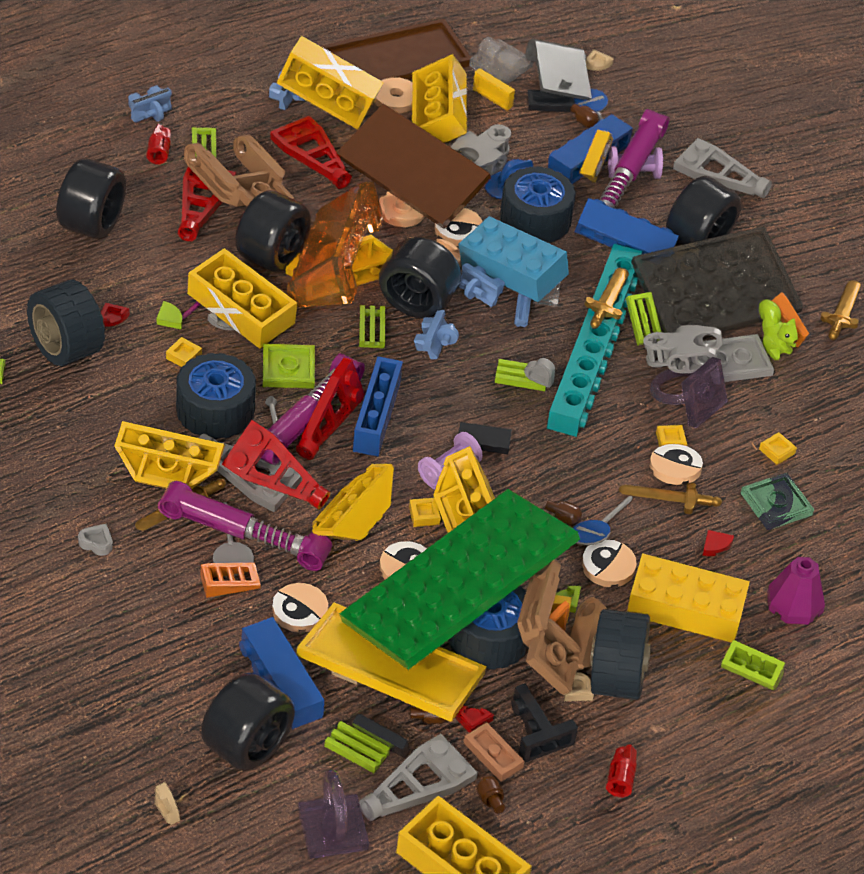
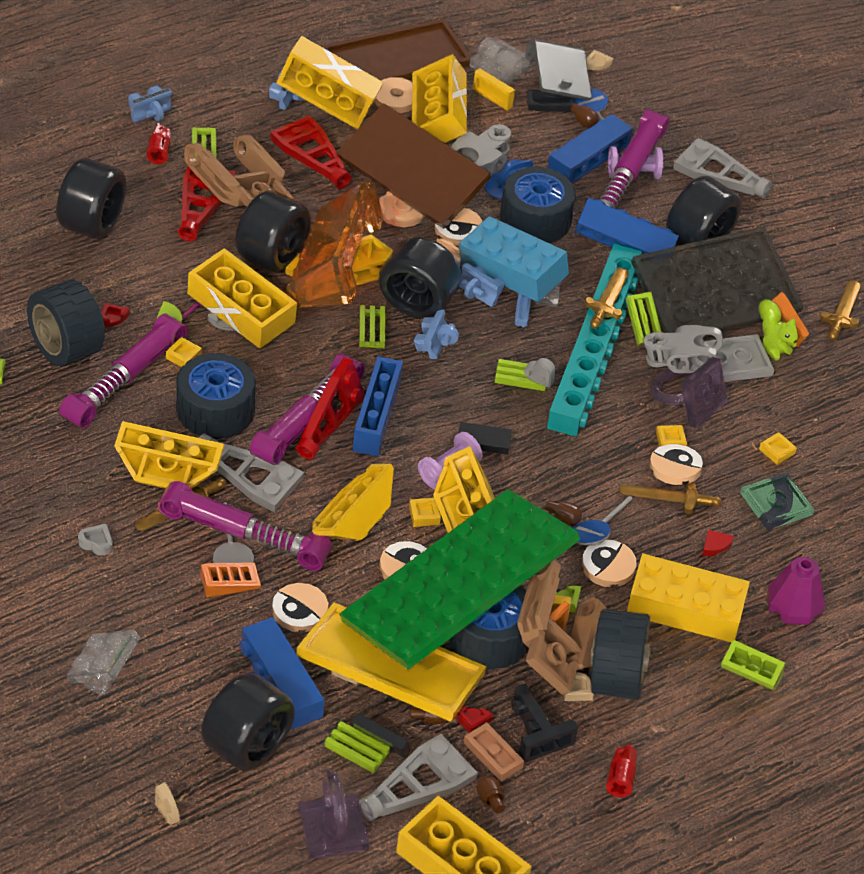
(83, 407): none -> magenta piece
(102, 659): none -> clear plate
(250, 449): red plate -> none
(271, 402): light grey hinge -> none
(288, 366): lime tile -> none
(596, 155): yellow slope -> none

